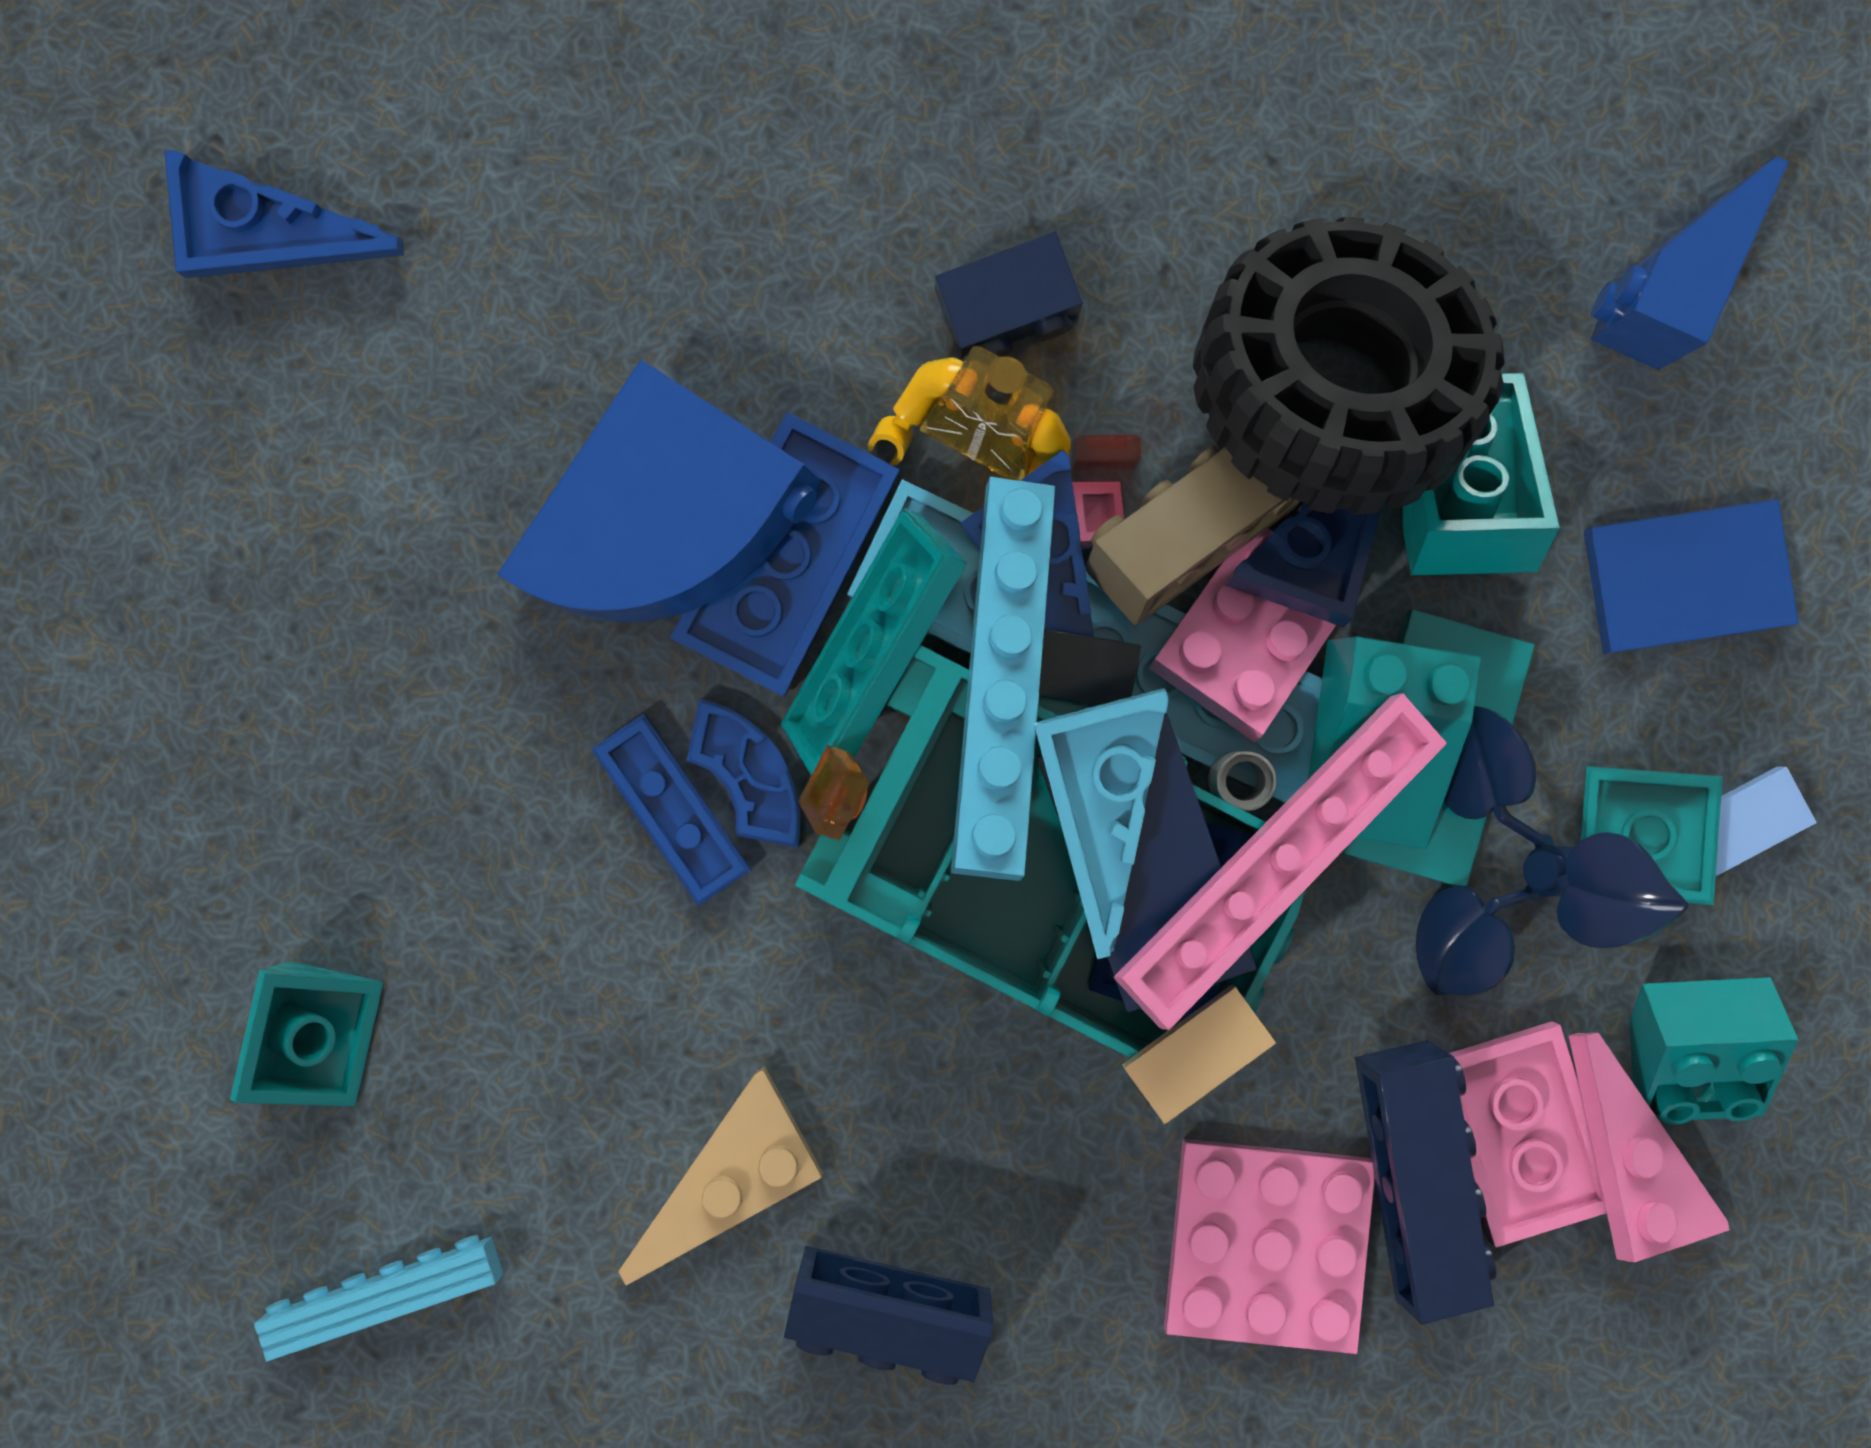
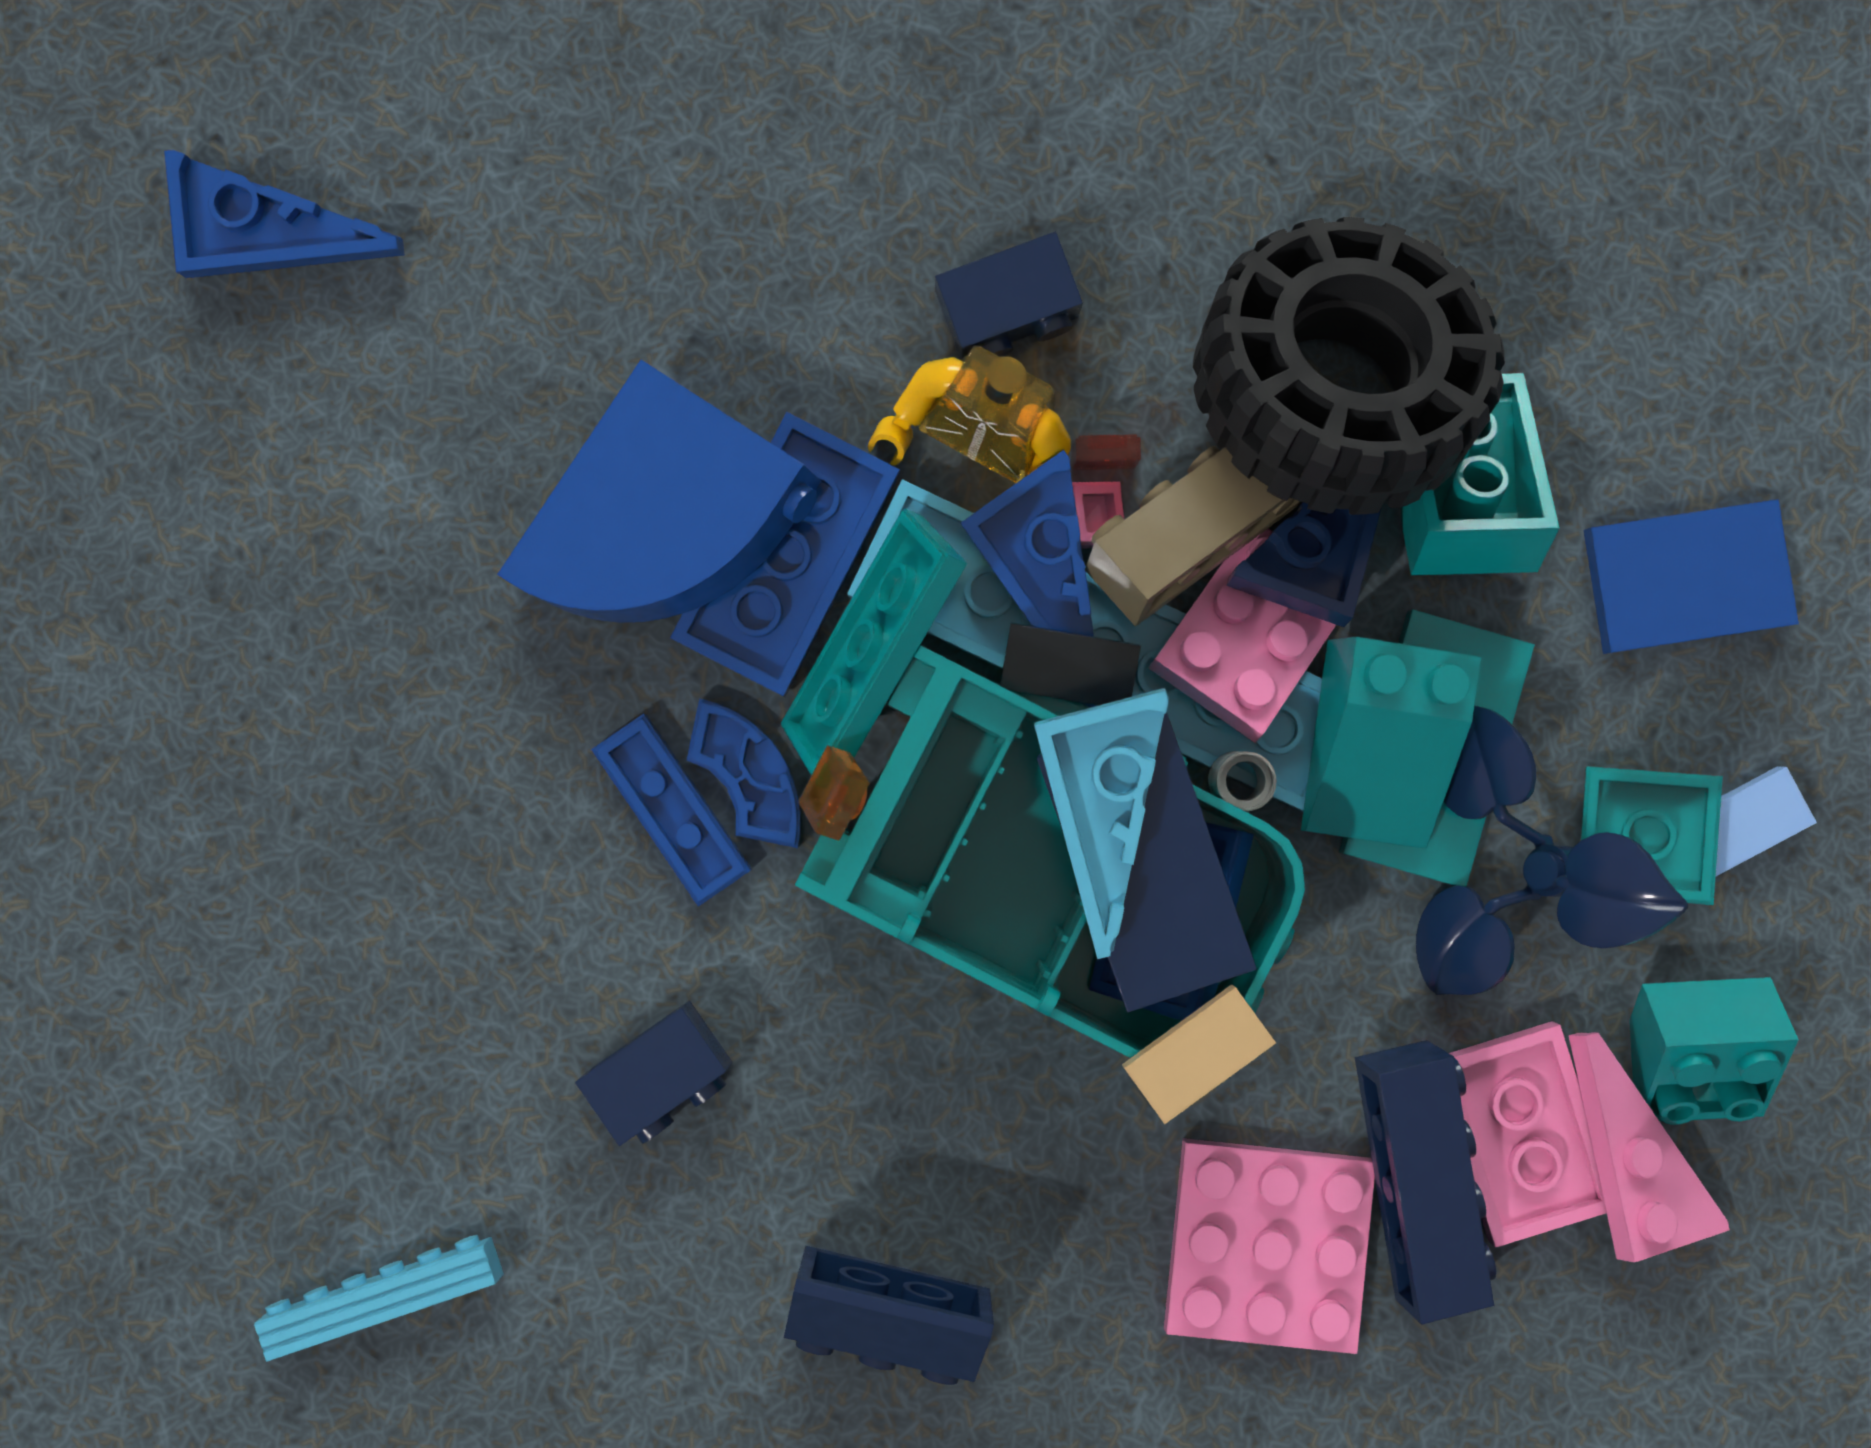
(306, 1037): teal slope -> none
(656, 1074): none -> dark blue brick
(743, 1169): tan wing -> none
(1004, 681): medium azure plate -> none
(1279, 861): bright pink plate -> none
(1680, 289): blue slope -> none

